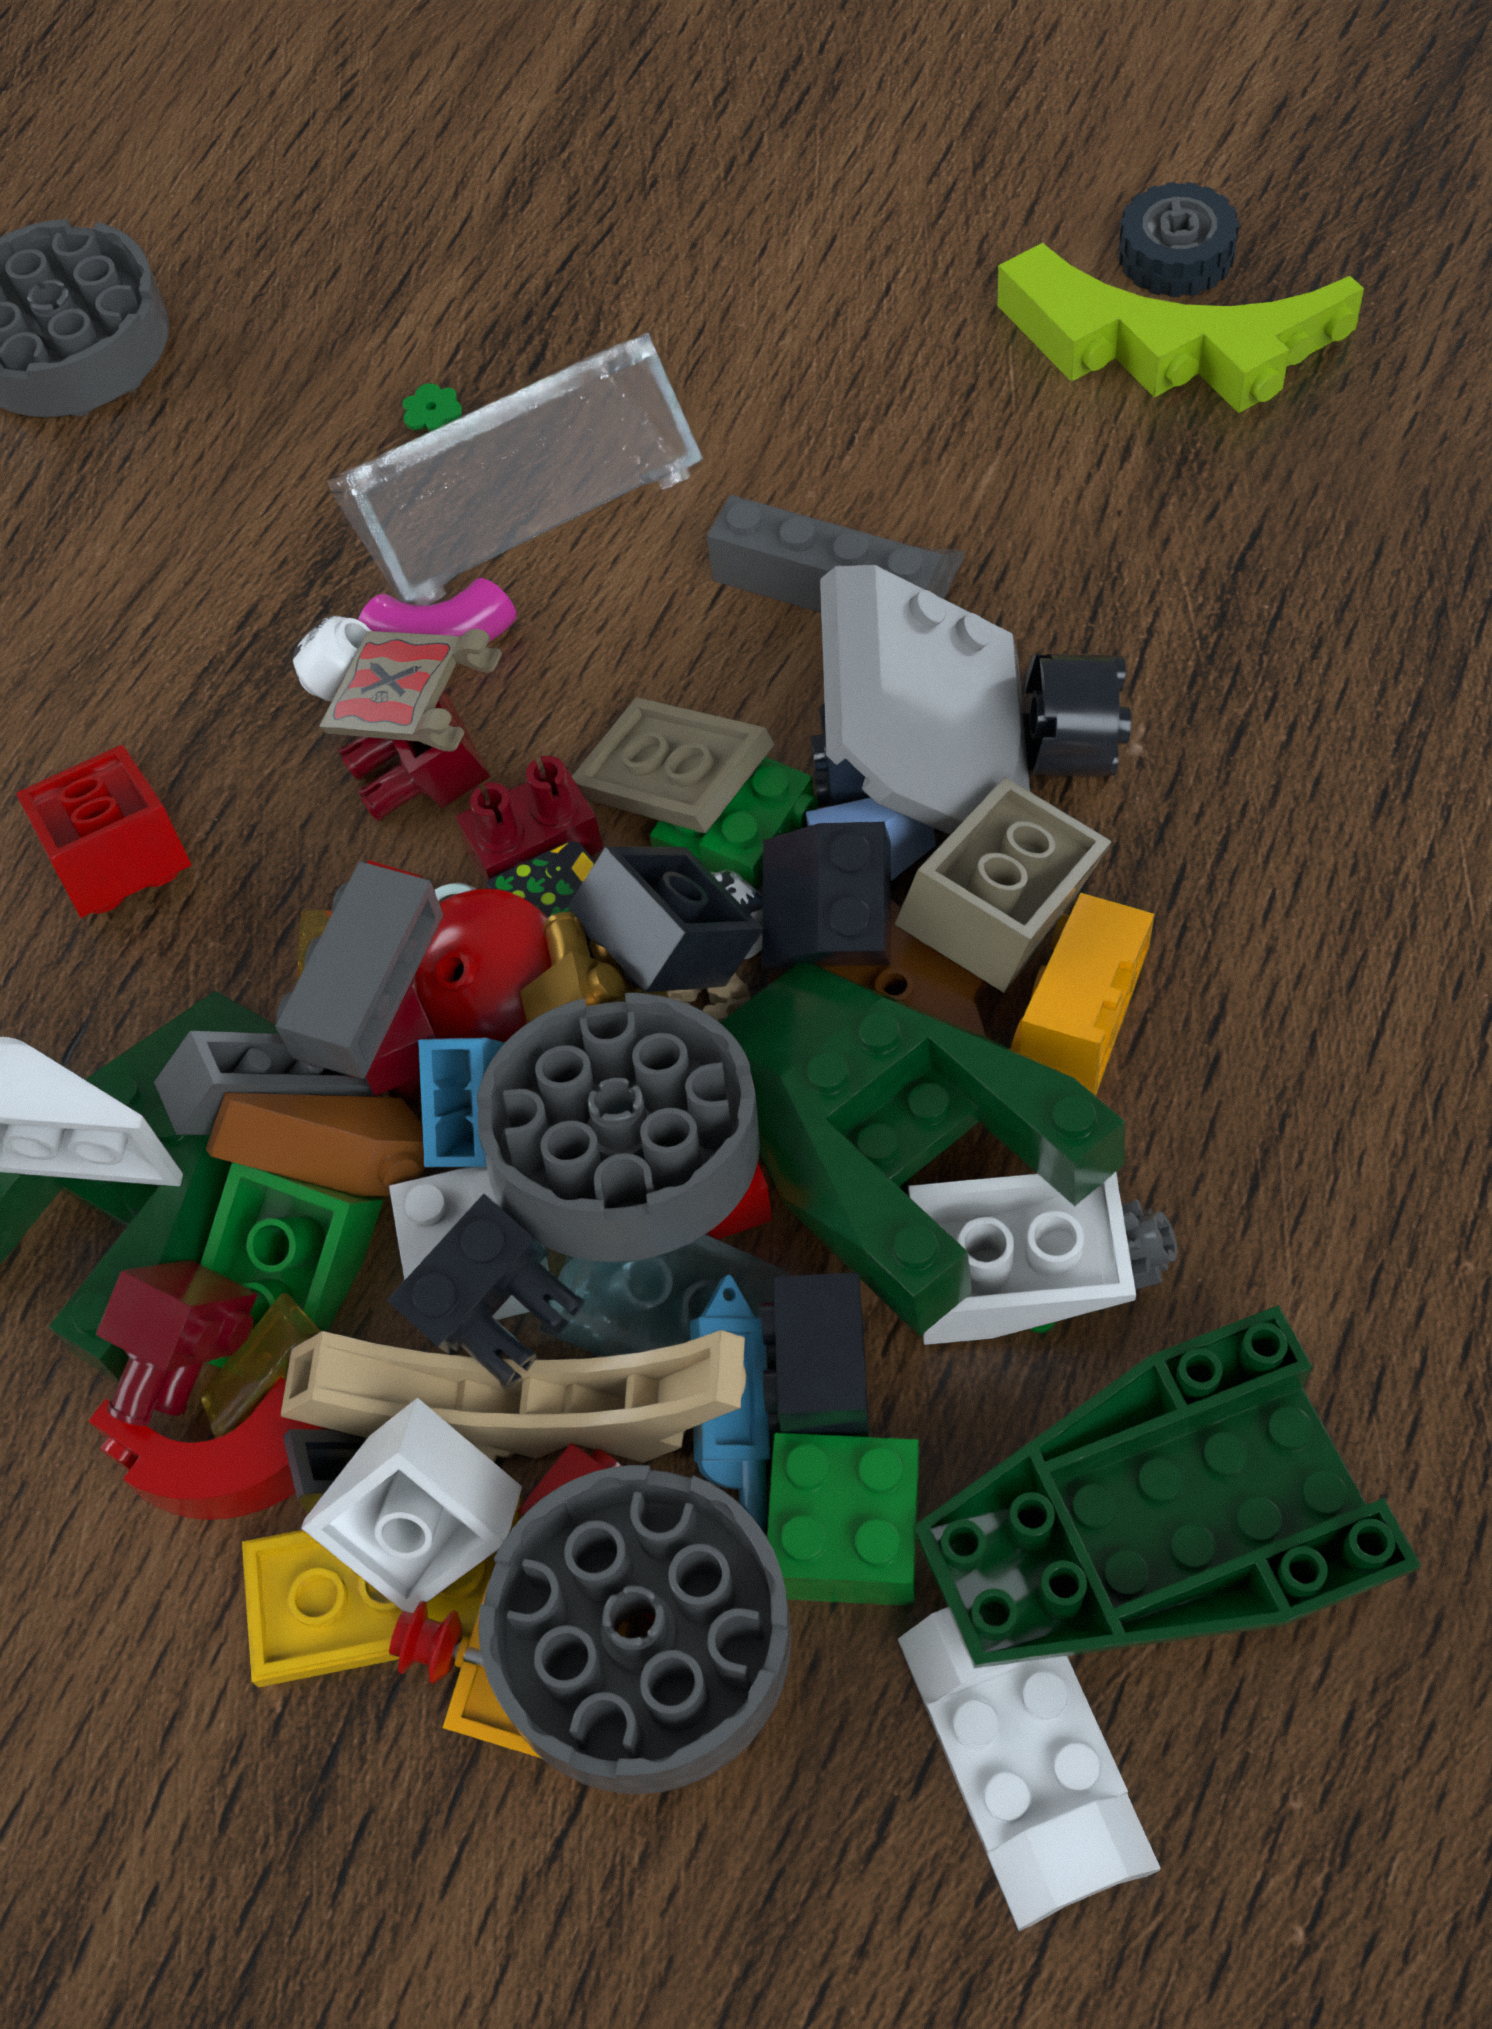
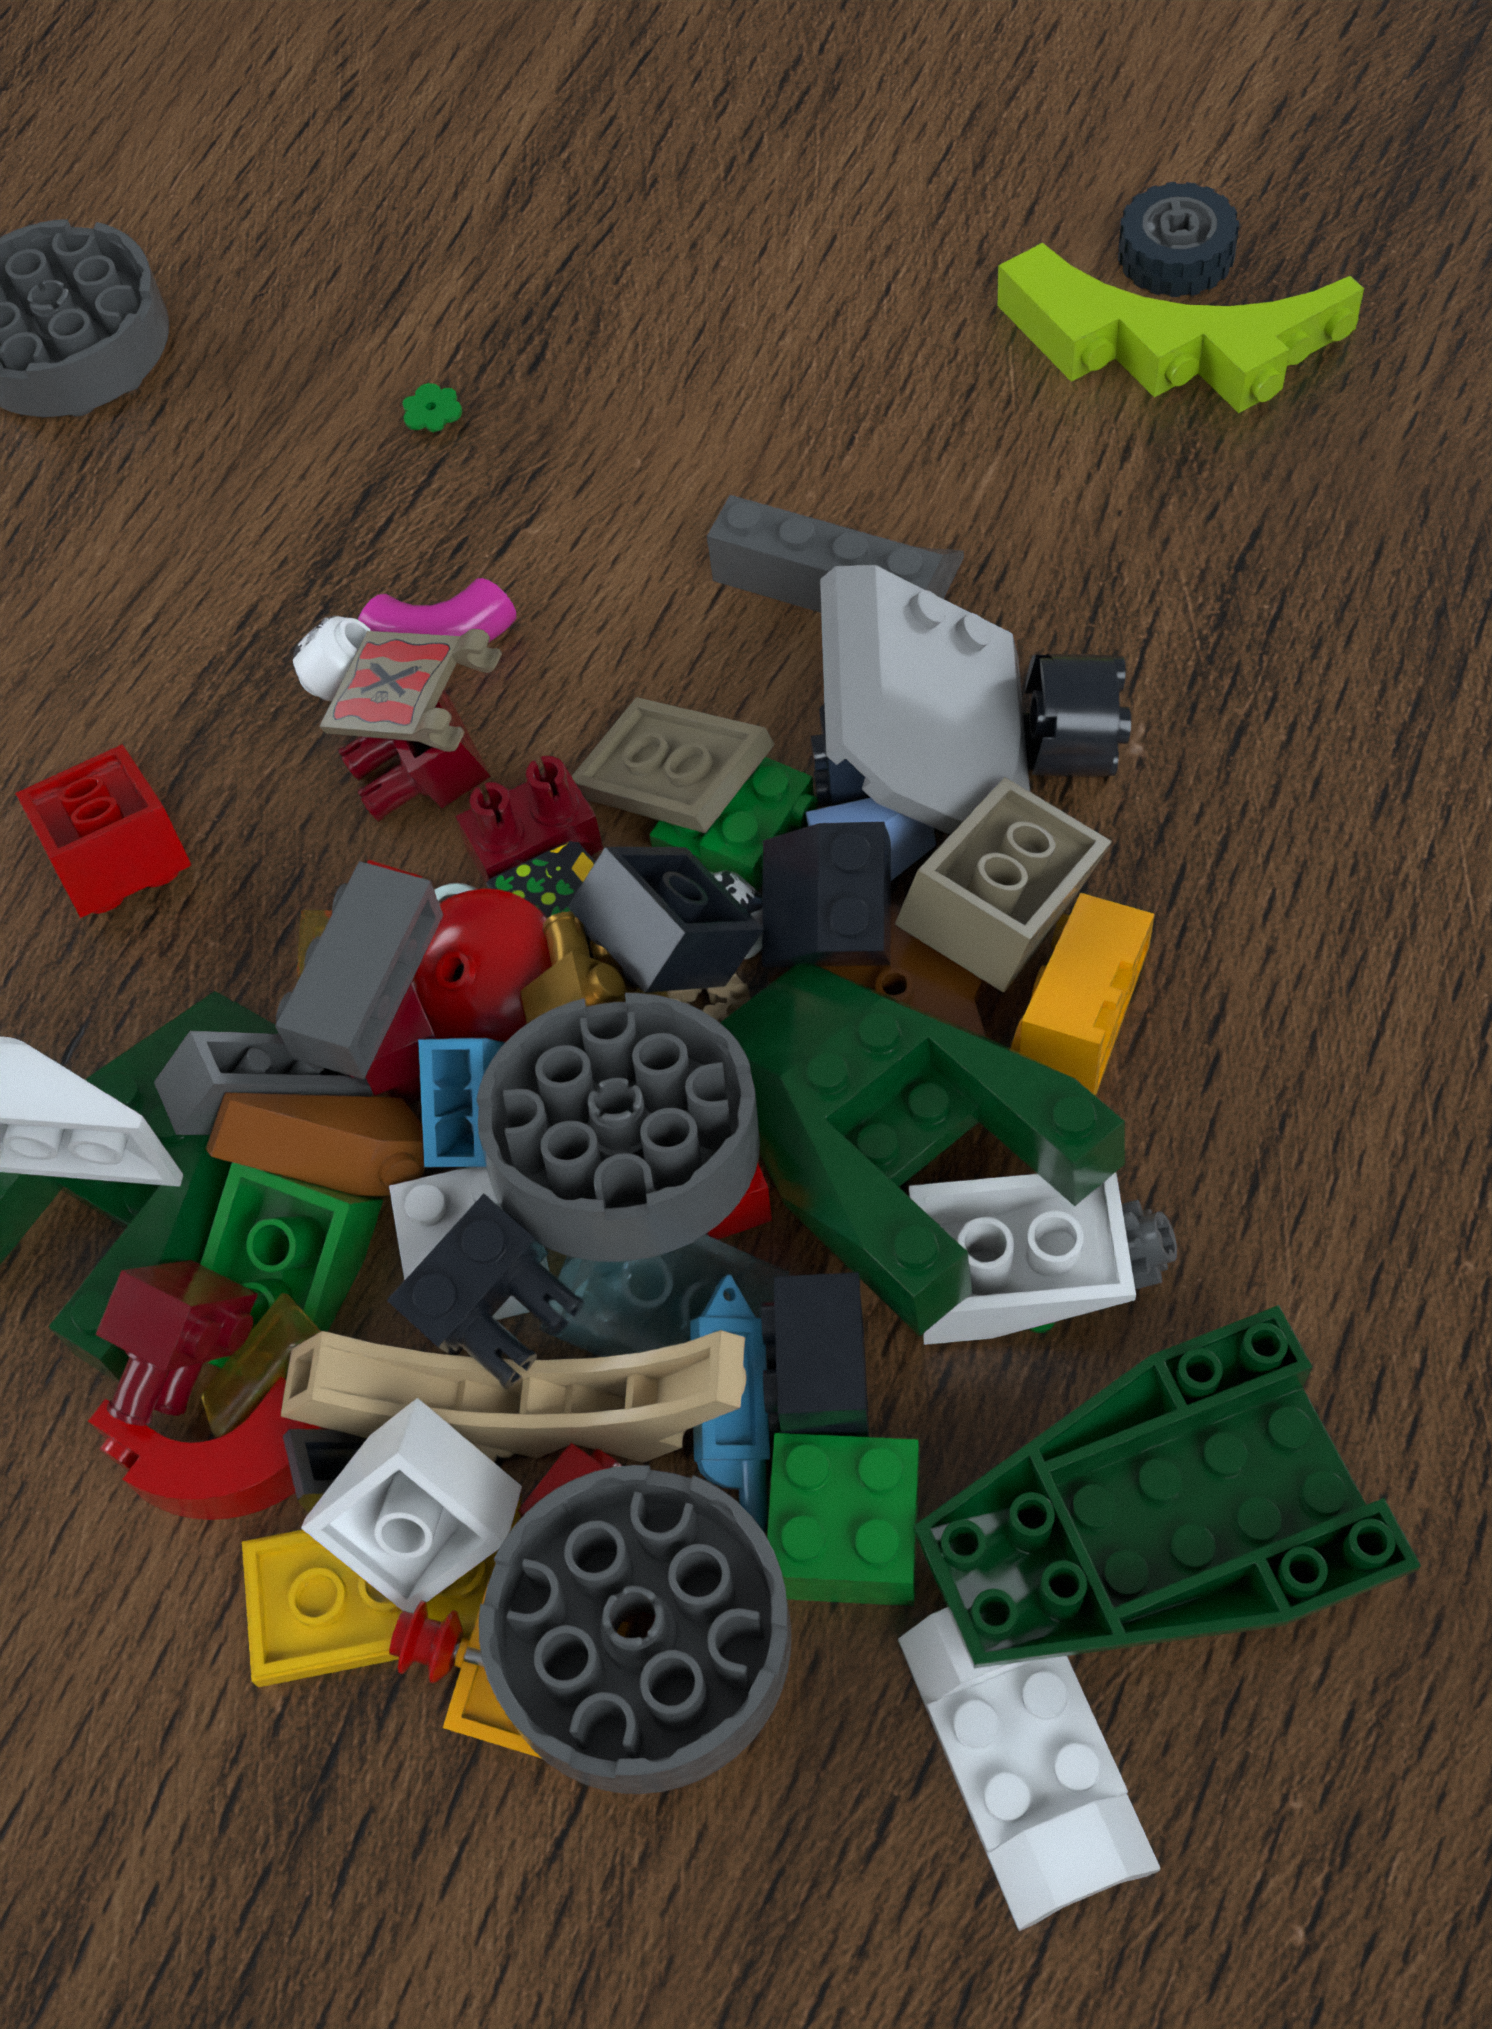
(517, 468): clear windscreen -> none

